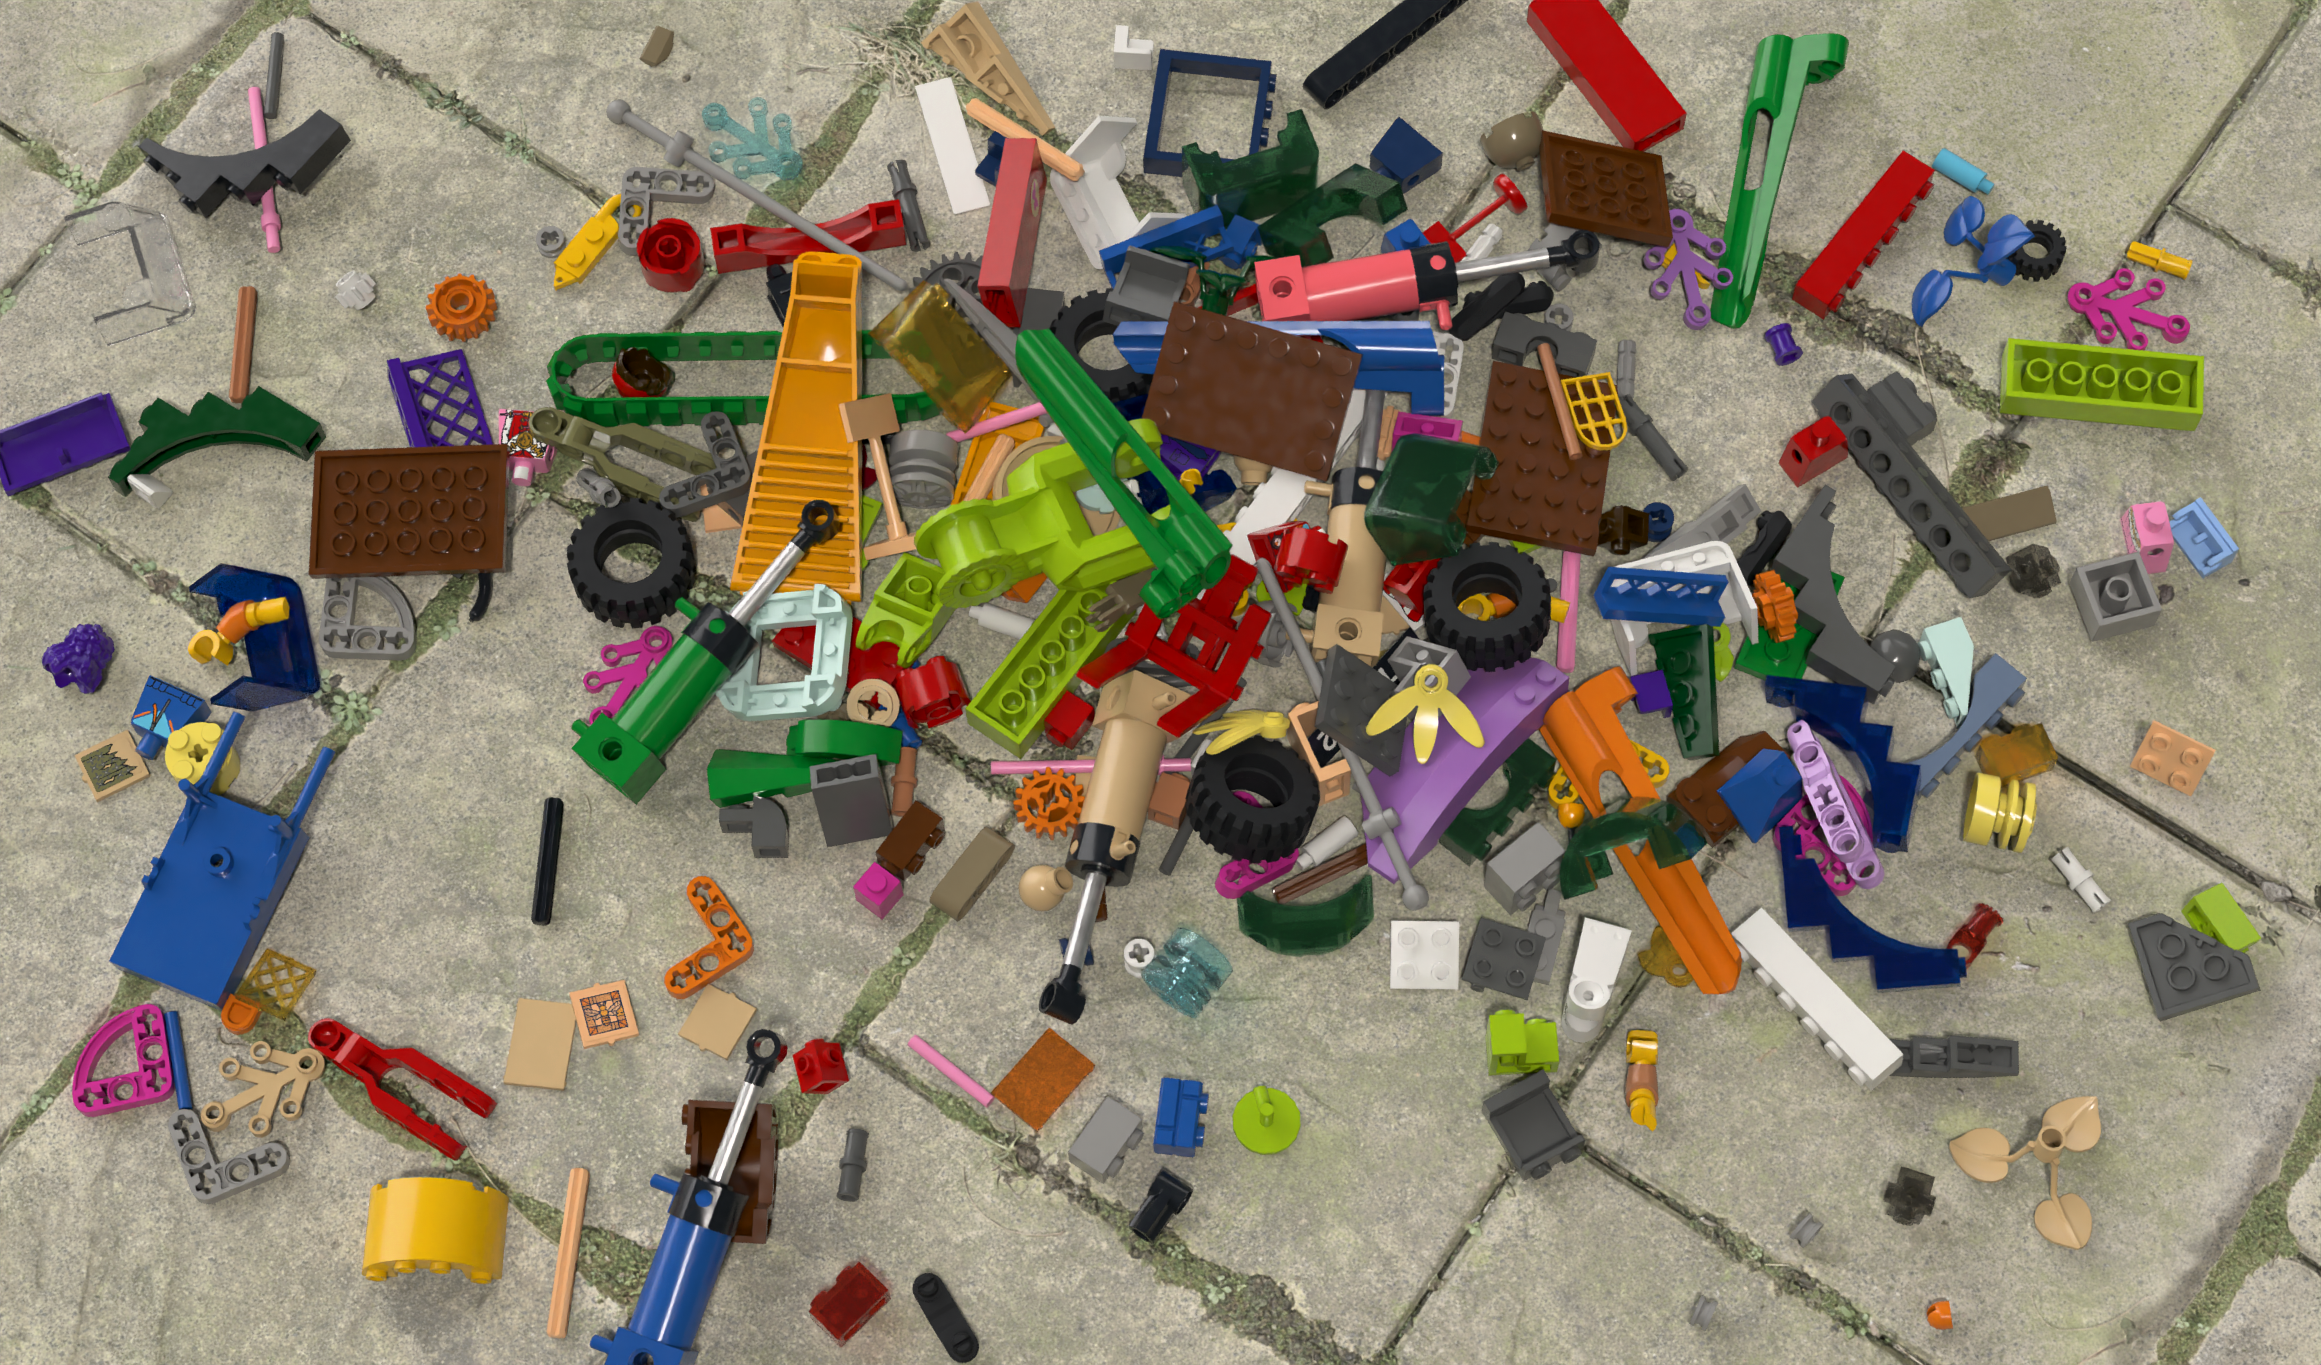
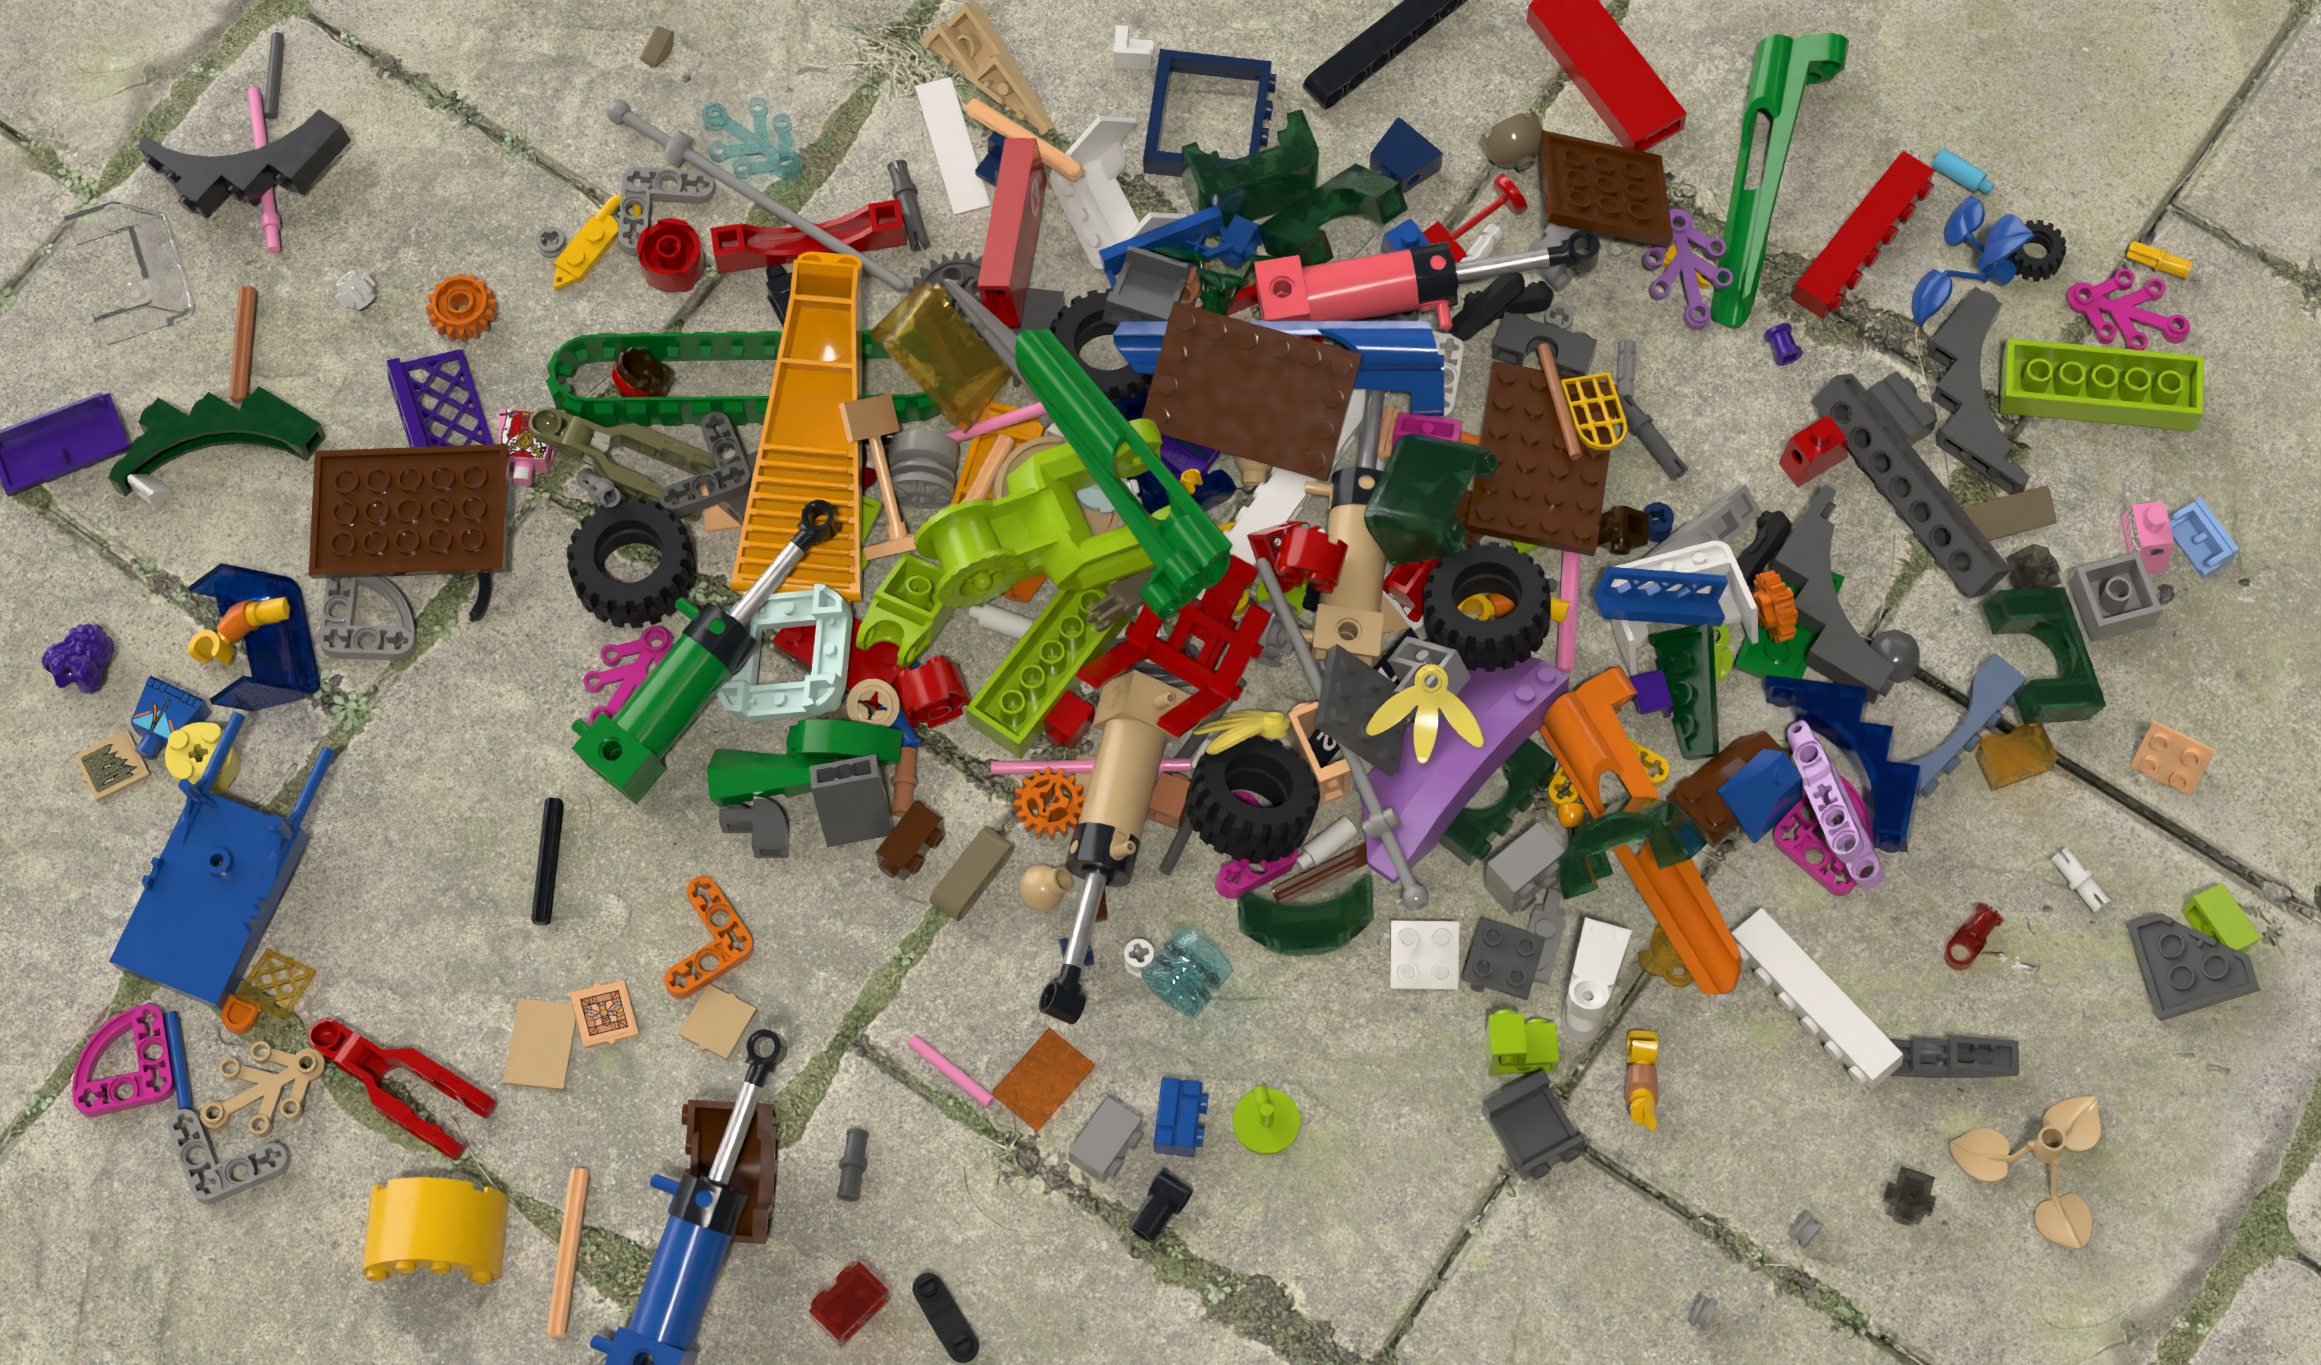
(820, 1067): red brick -> none
(878, 890): dark pink brick -> none
(1815, 907): clear blue arch -> none
(1940, 1315): orange hinge -> none
(1950, 657): light aqua slope -> none
(1972, 431): none -> dark grey arch
(1999, 812): light yellow wheel -> none
(2050, 618): none -> clear green arch

